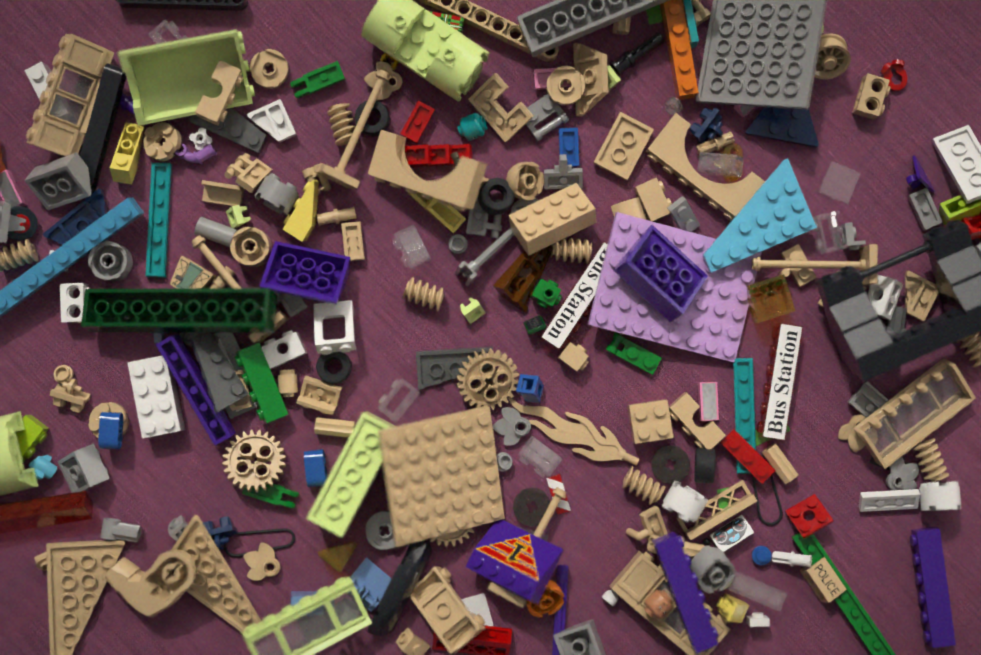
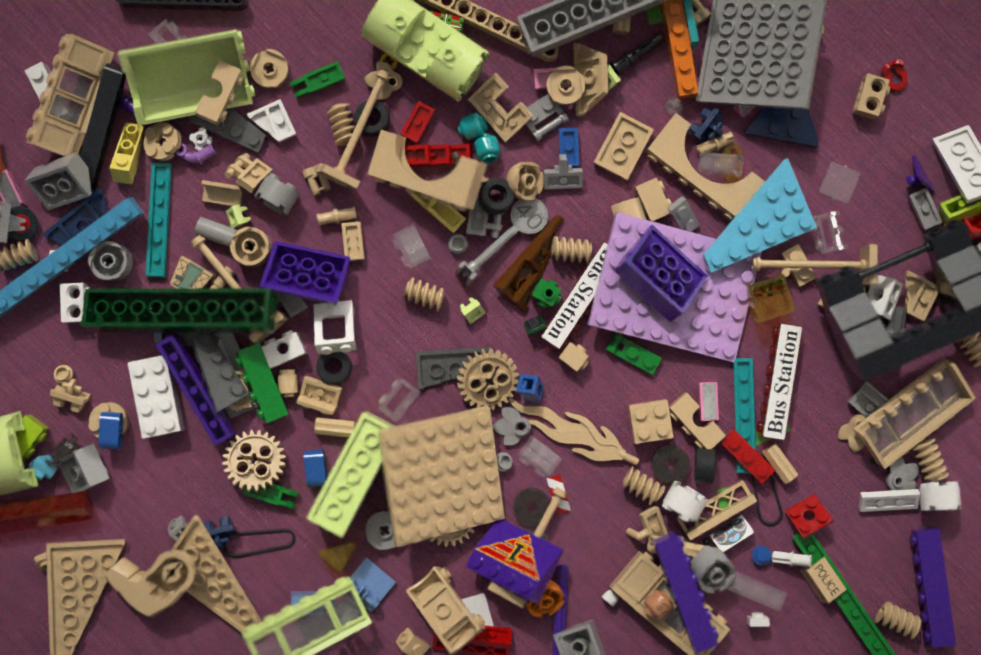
(61, 450): none -> clear smoke plate
(115, 529): light grey piece -> none
(259, 560): tan plate -> none
(304, 216): light yellow slope -> none
(400, 588): black brick -> none
(487, 148): none -> teal head
(552, 218): tan brick -> none
(732, 608): light yellow slope -> none
(832, 57): tan wheel -> none
(848, 236): light grey bracket -> none
(899, 618): none -> tan piece

